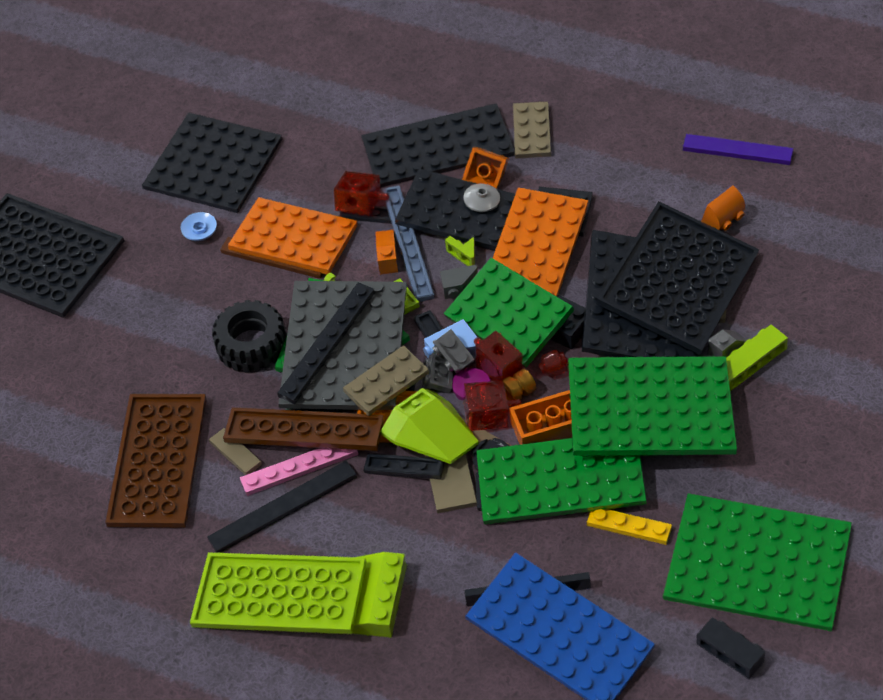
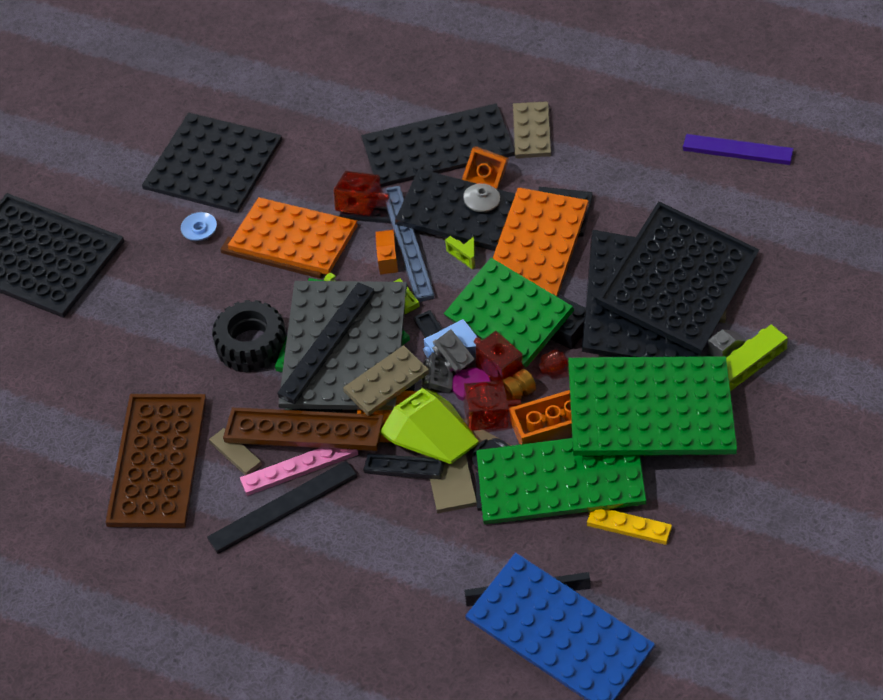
(279, 593): lime plate -> none
(380, 594): lime slope -> none
(456, 280): dark grey slope -> none
(724, 209): orange brick -> none
(731, 647): black brick -> none
(758, 561): green plate -> none

